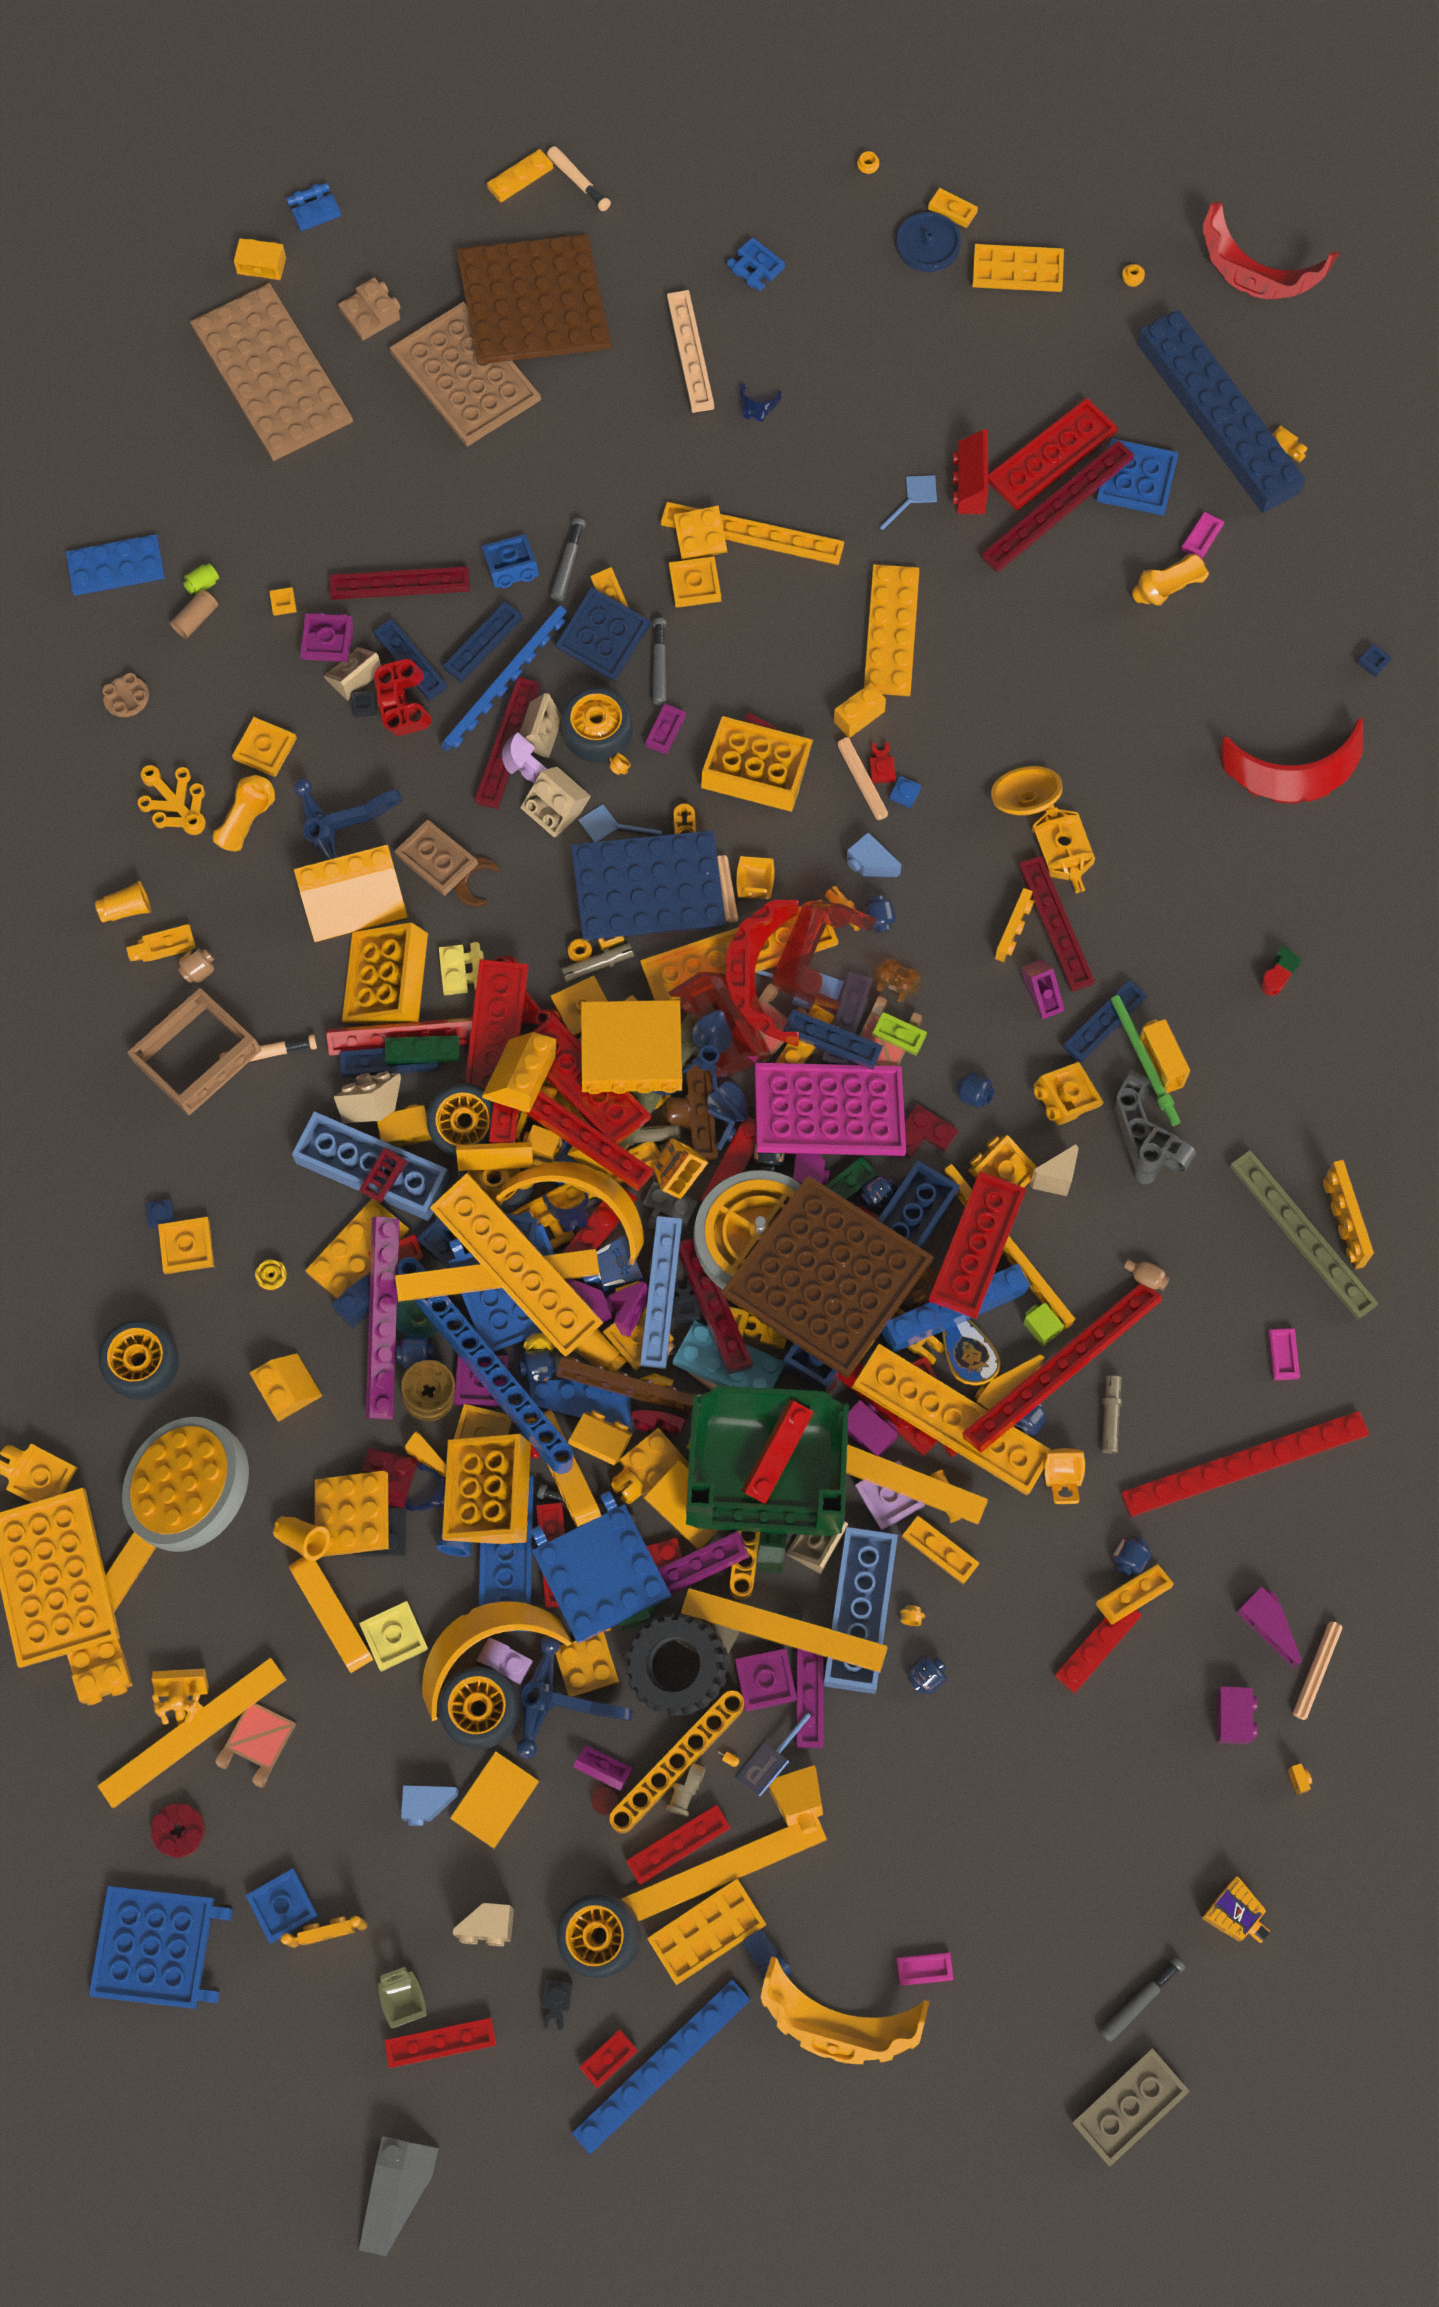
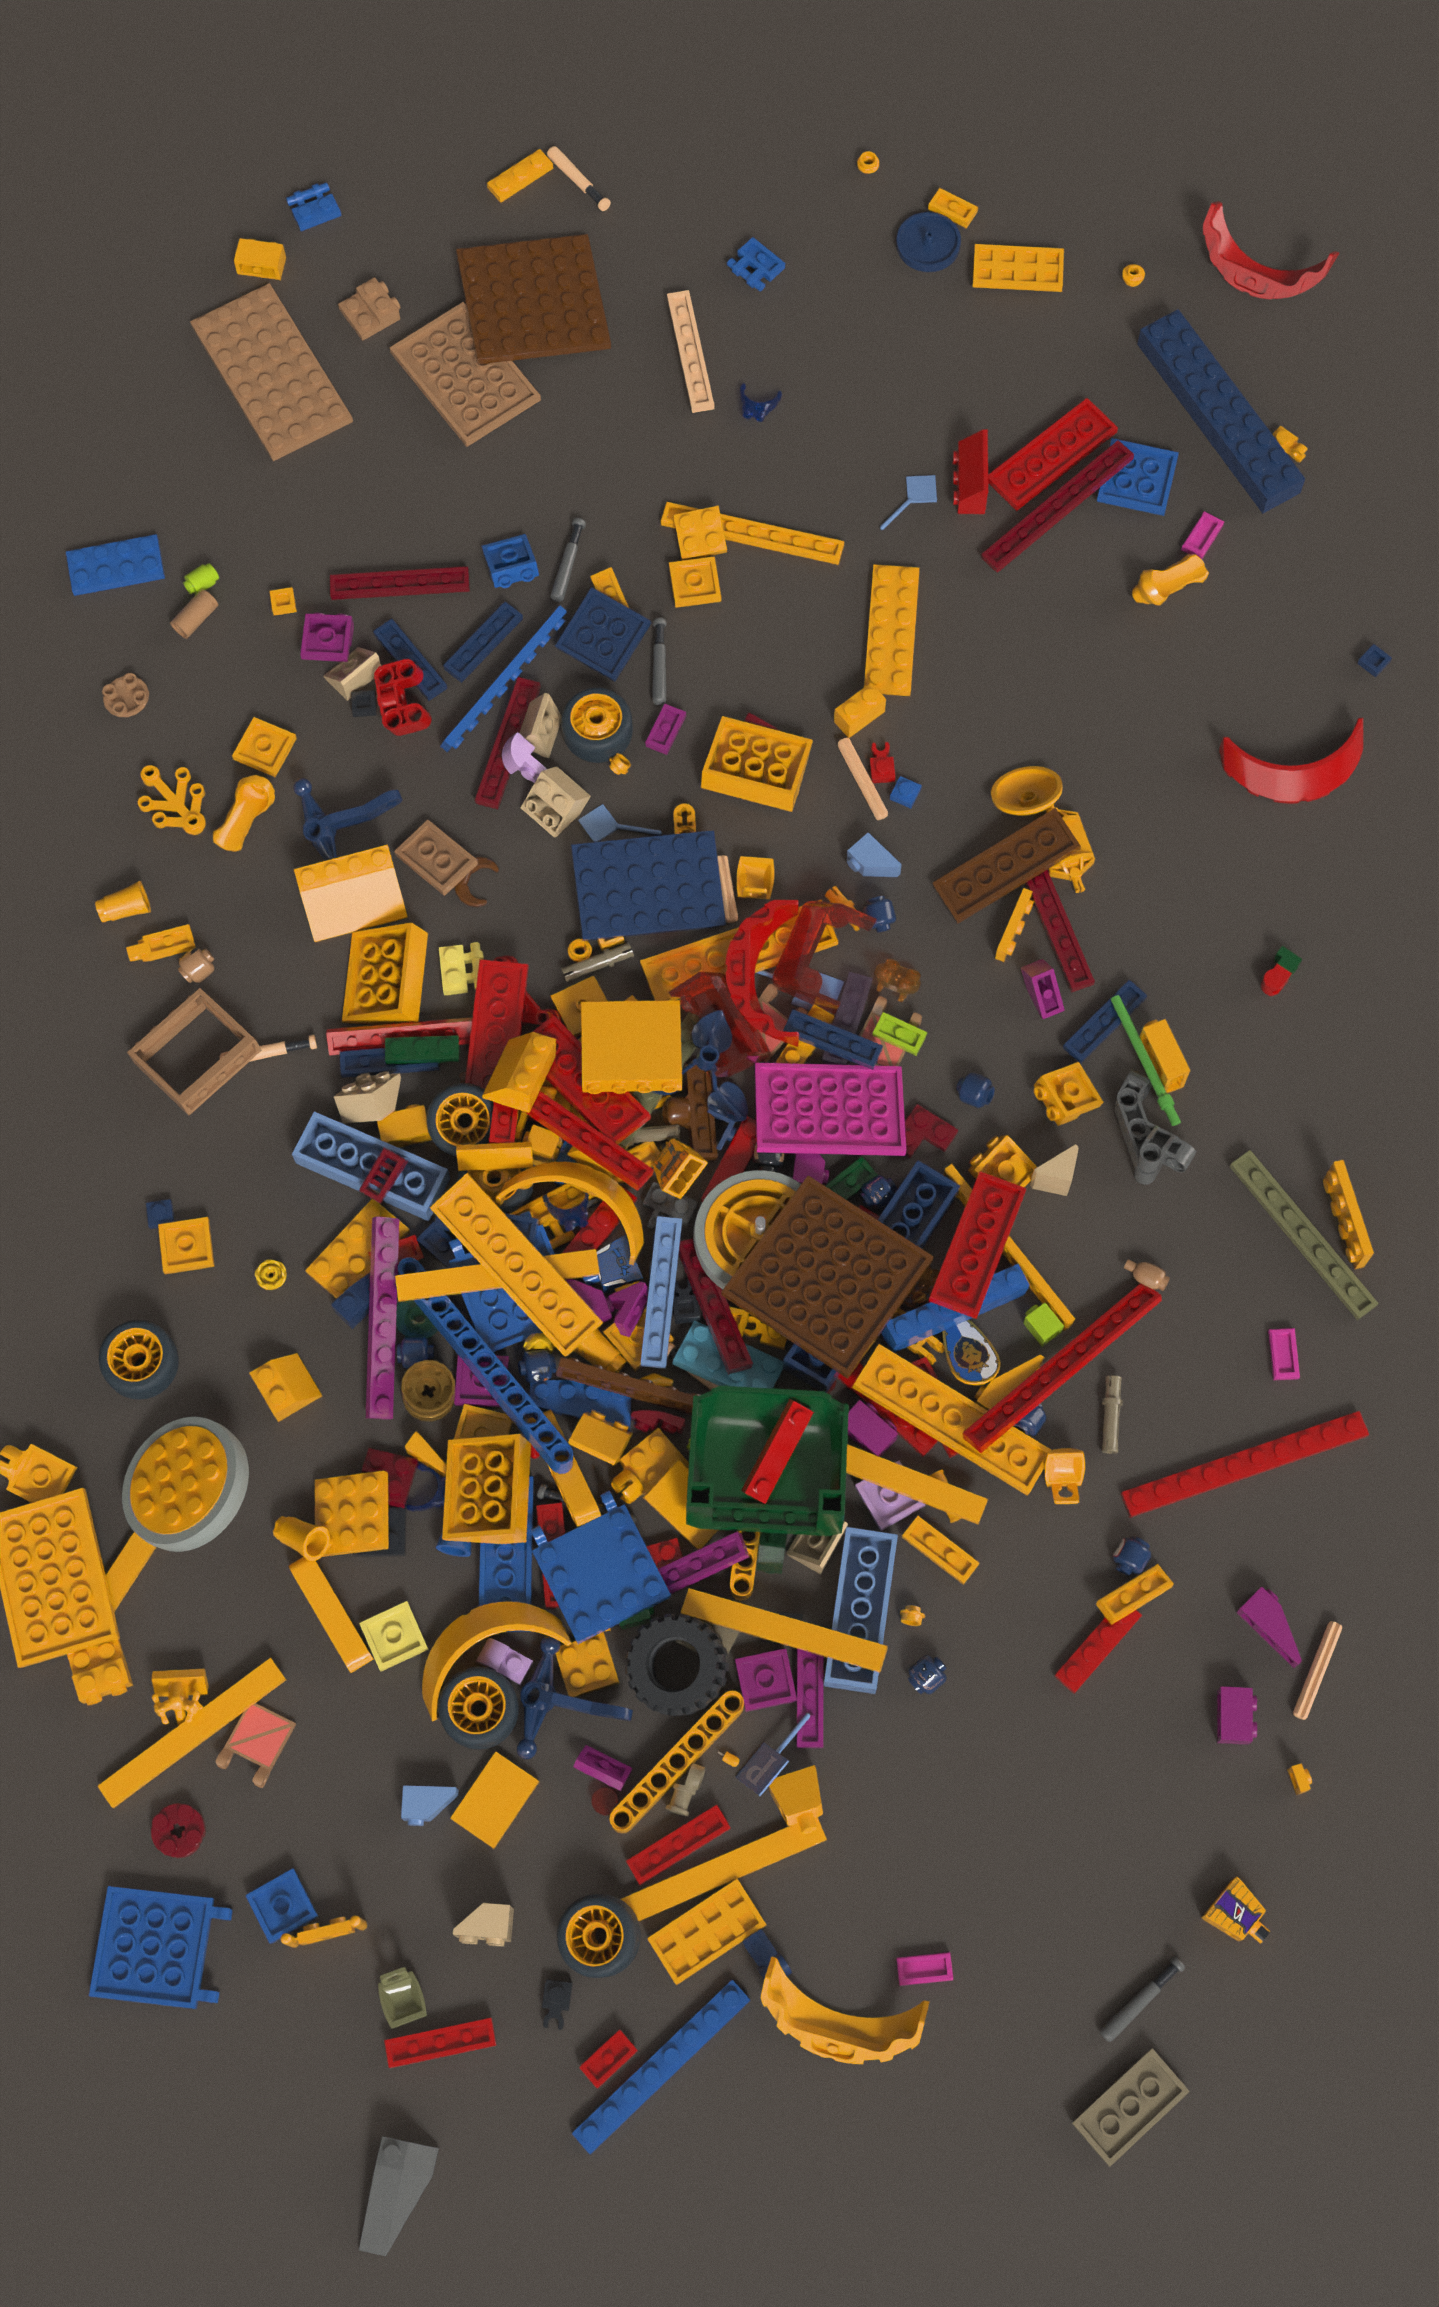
(1006, 865): none -> reddish brown plate

